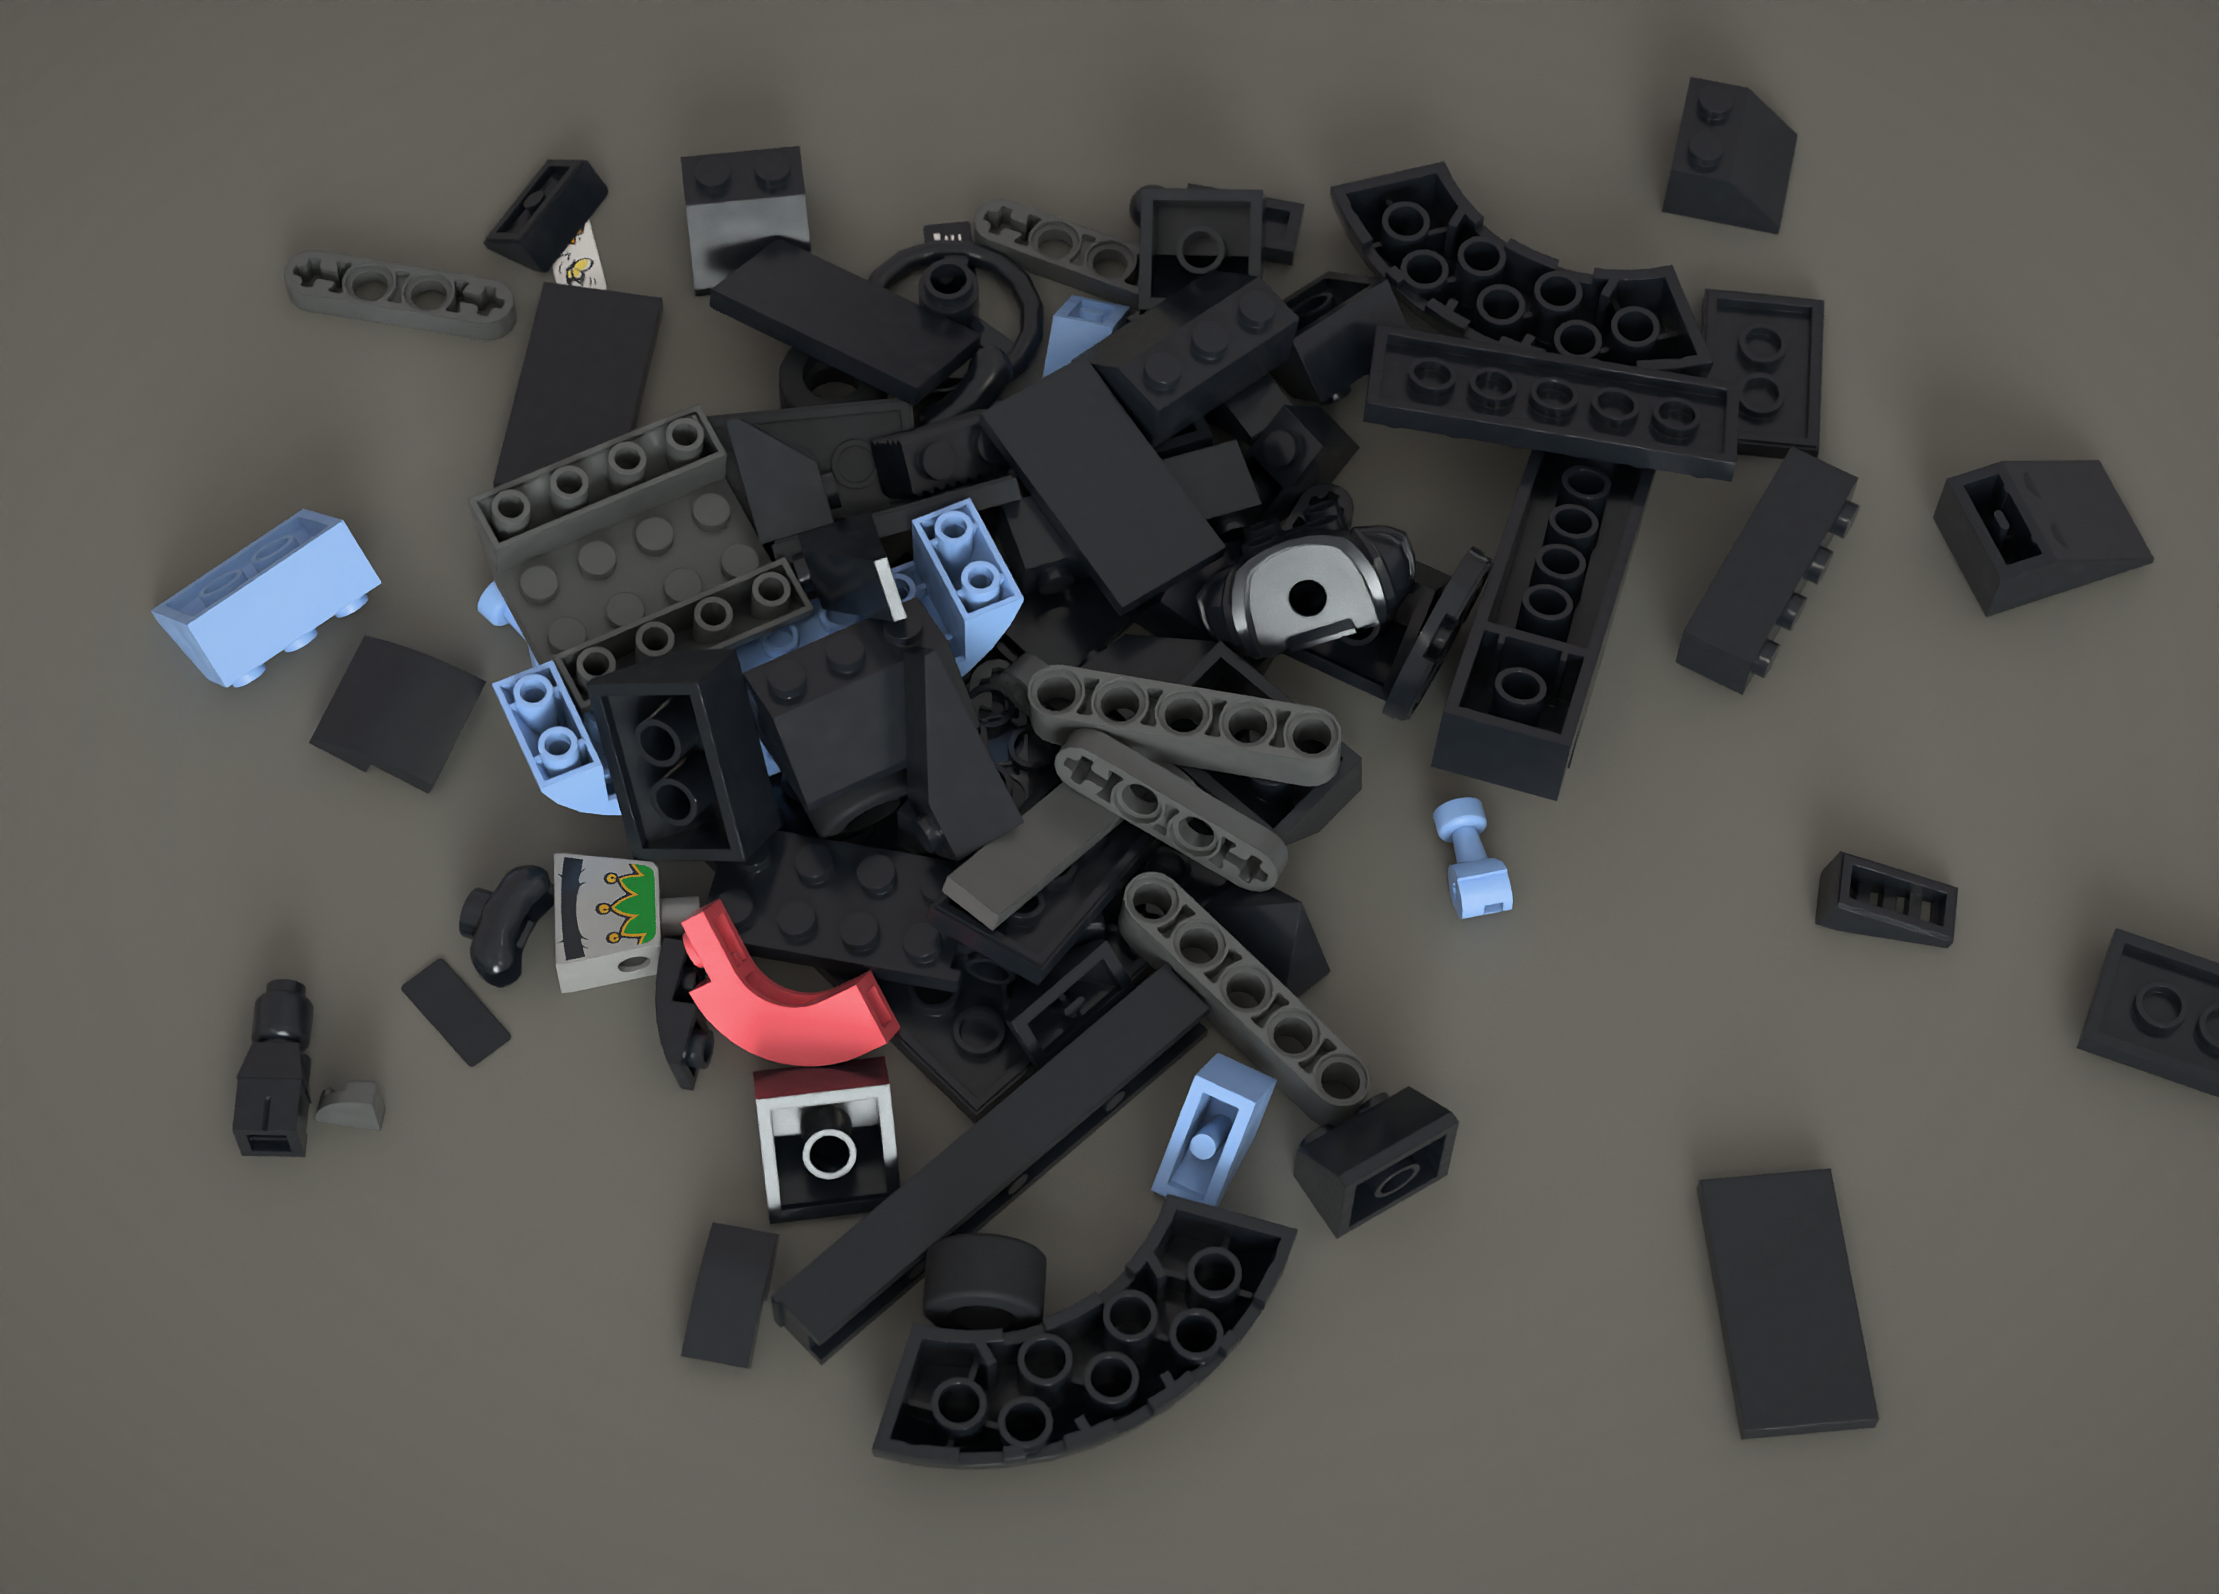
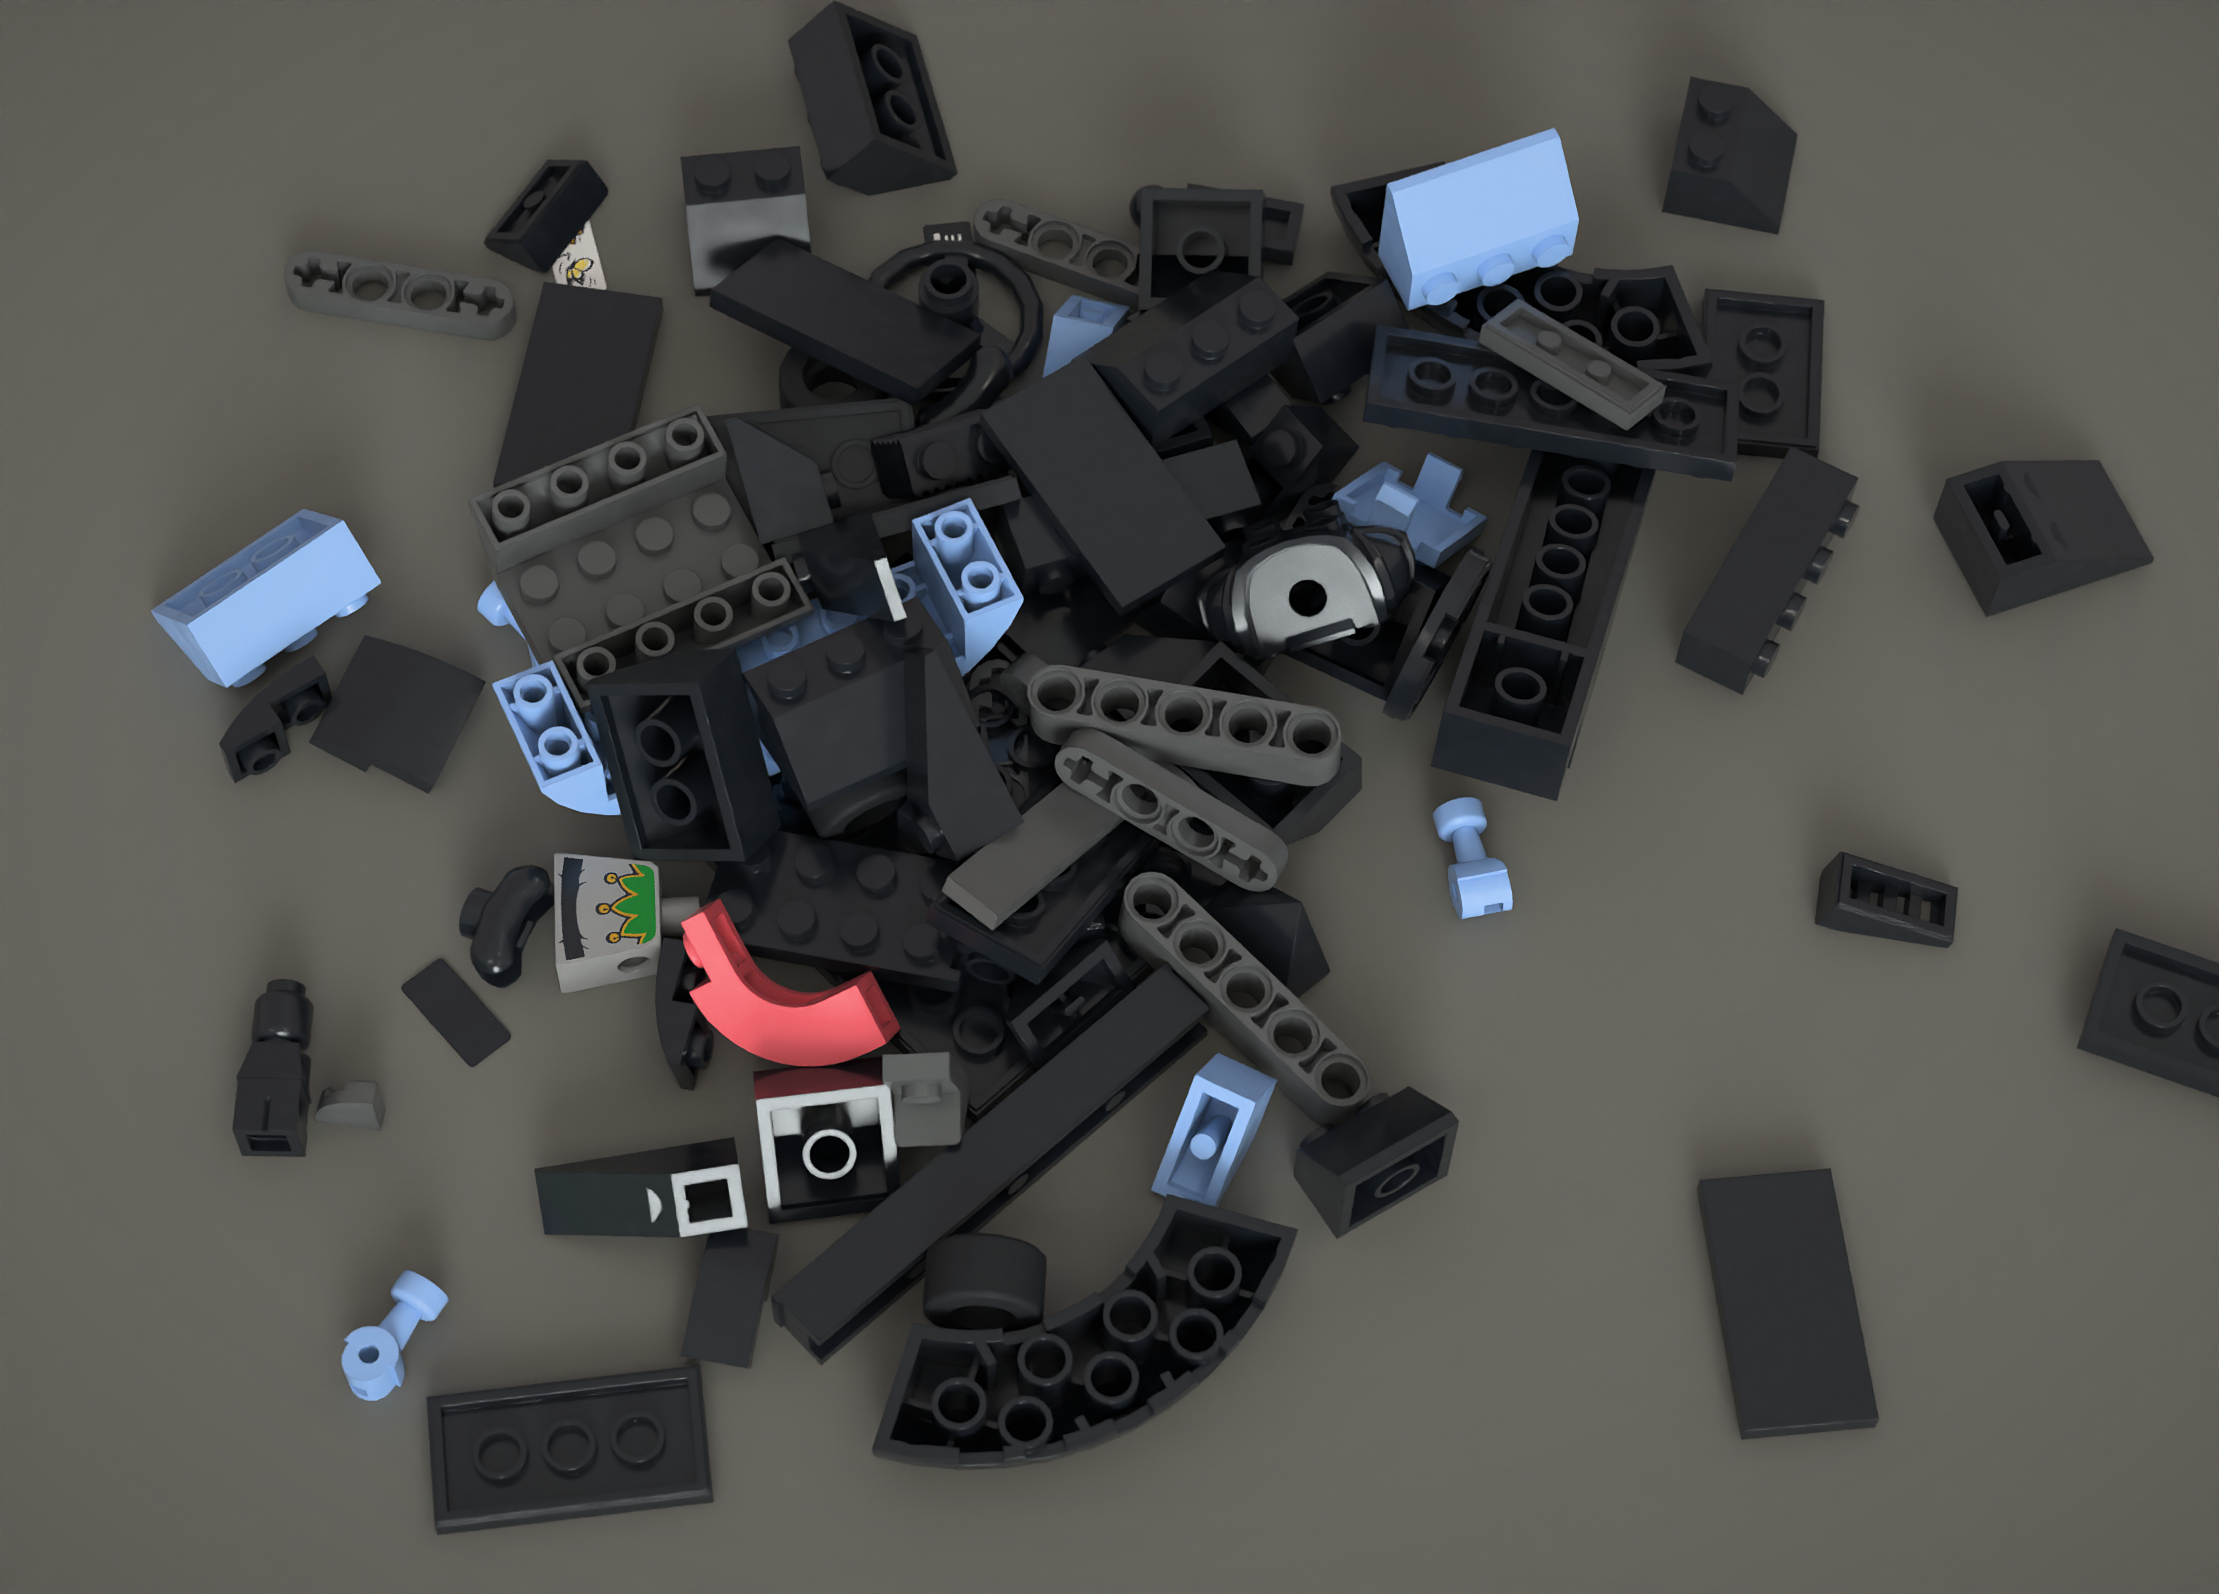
(258, 733): none -> black slope
(374, 1353): none -> light blue leg
(569, 1449): none -> black tile
(646, 1193): none -> black slope
(870, 103): none -> black slope
(928, 1098): none -> dark grey slope
(1420, 511): none -> light blue piece
(1478, 220): none -> light blue slope
(1572, 364): none -> dark grey tile

